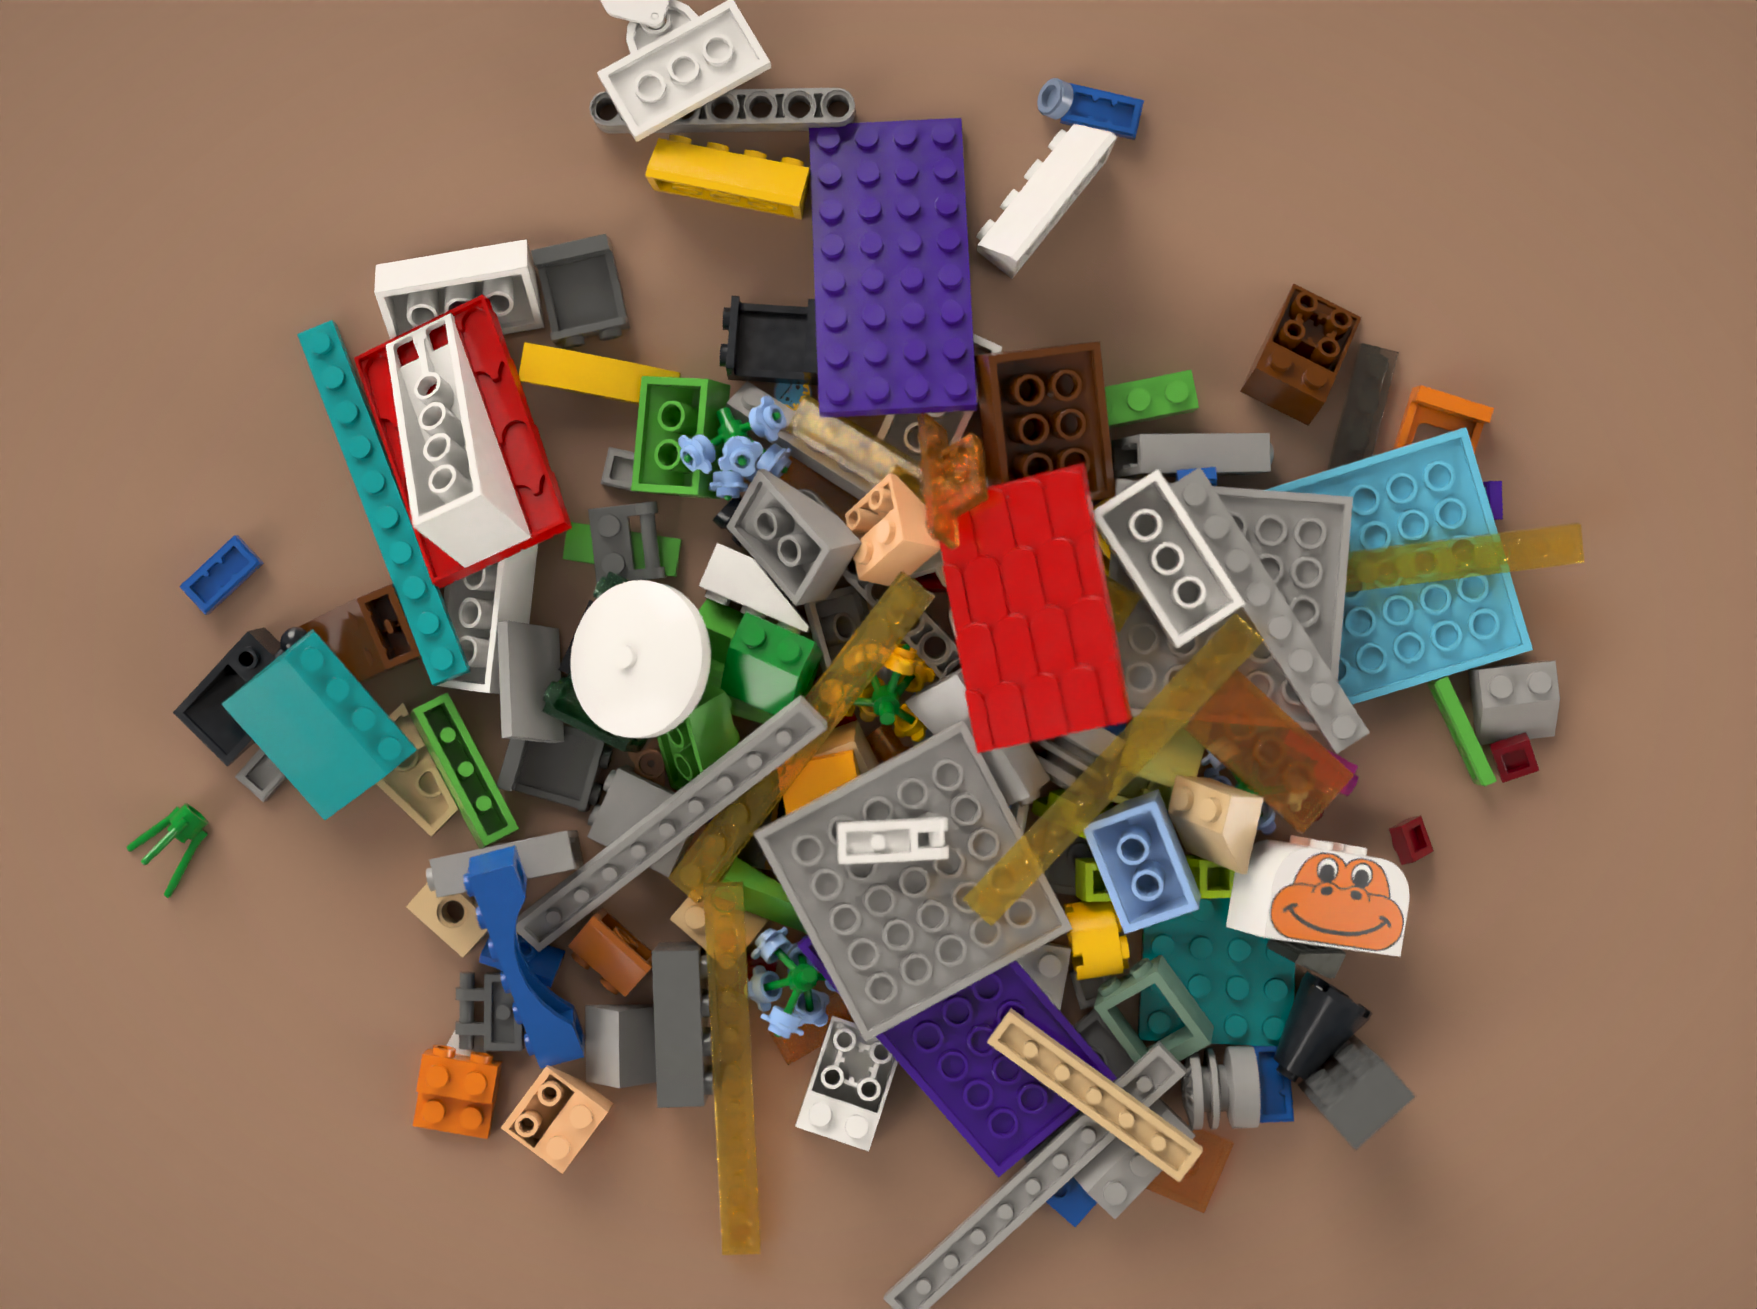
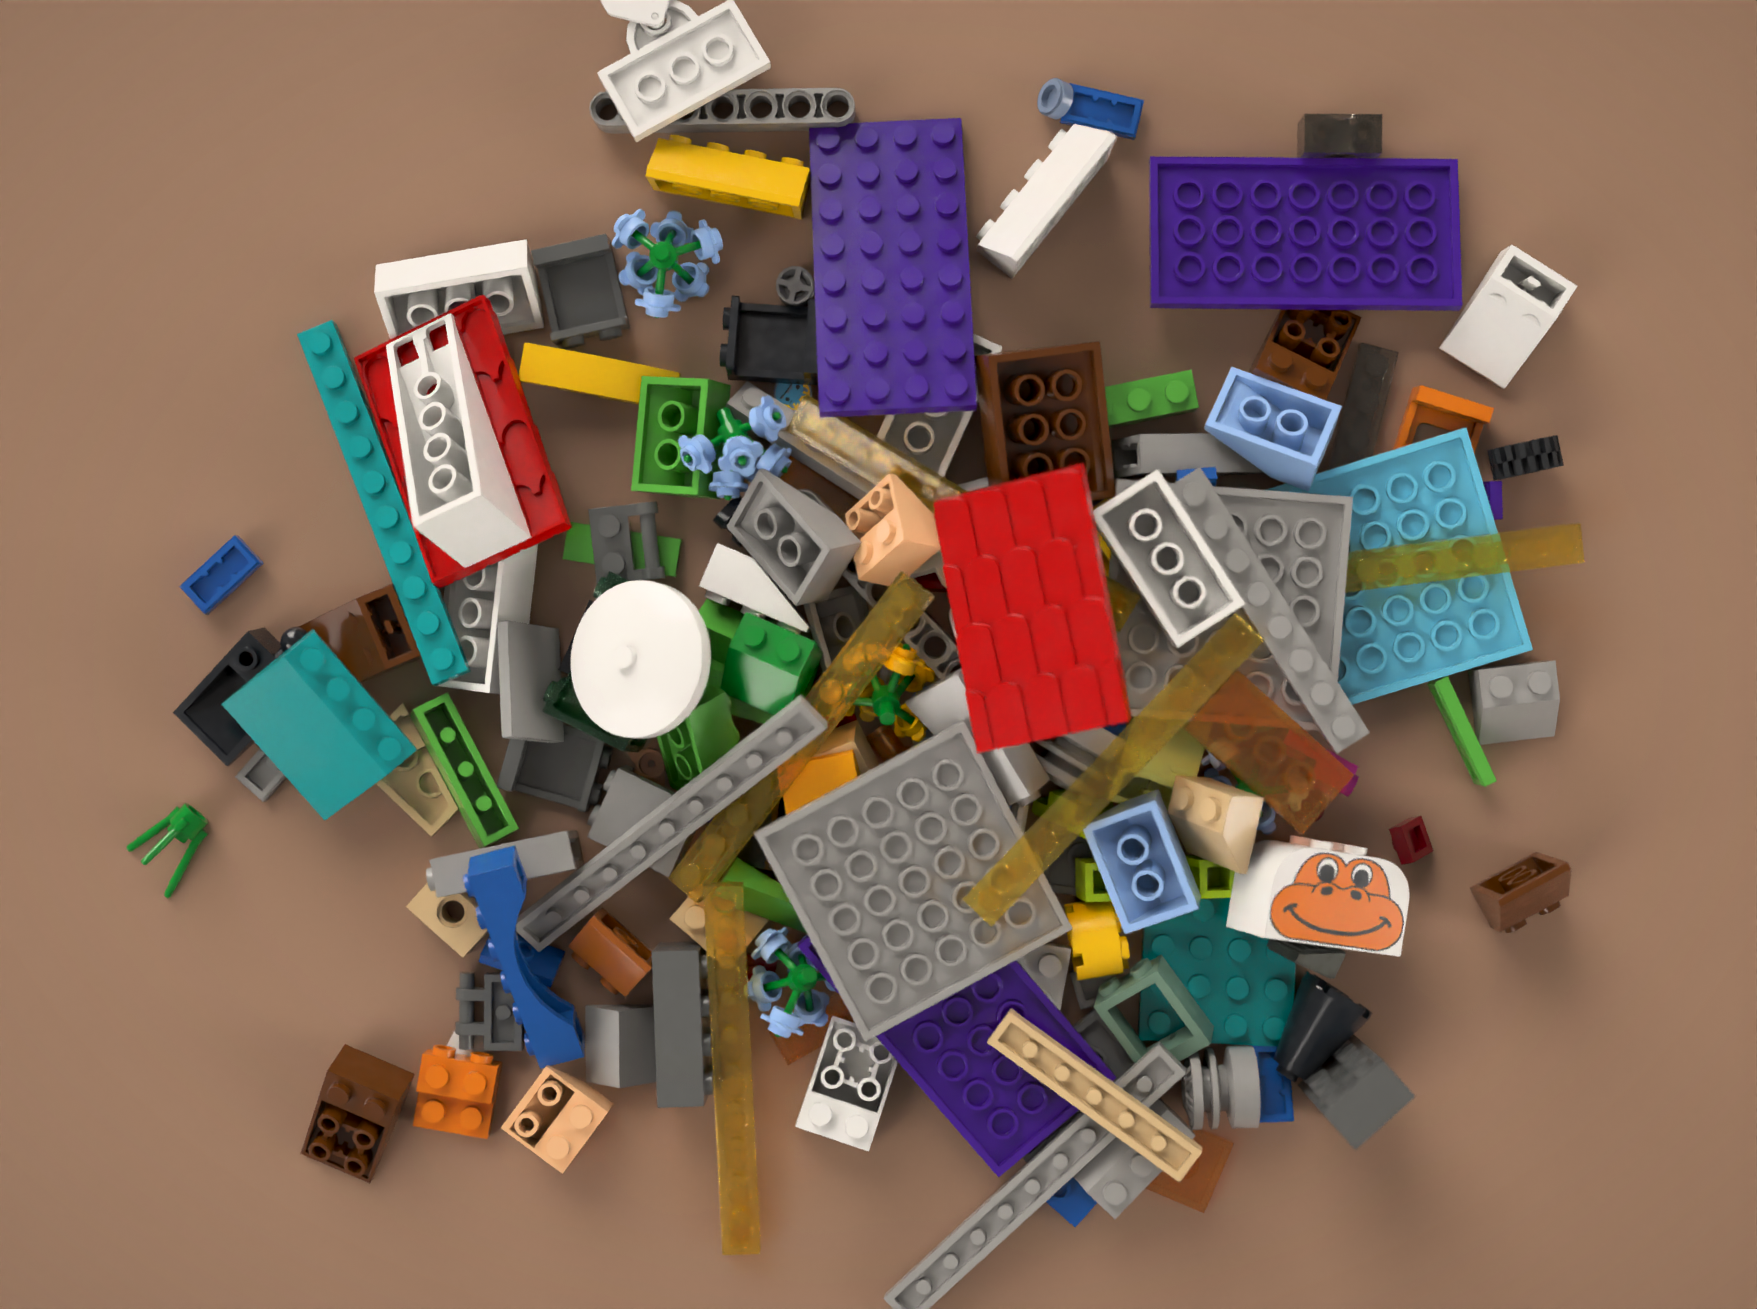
(356, 1112): none -> reddish brown slope
(618, 469): light grey tile -> none
(670, 237): none -> light blue plant
(796, 280): none -> flat silver wheel
(891, 840): white plate -> none
(951, 477): clear orange bracket -> none
(1273, 426): none -> light blue slope
(1304, 233): none -> dark purple plate
(1339, 136): none -> clear smoke brick
(1507, 316): none -> white slope
(1514, 757): dark red plate -> none
(1522, 891): none -> reddish brown slope
(1525, 457): none -> black tyre

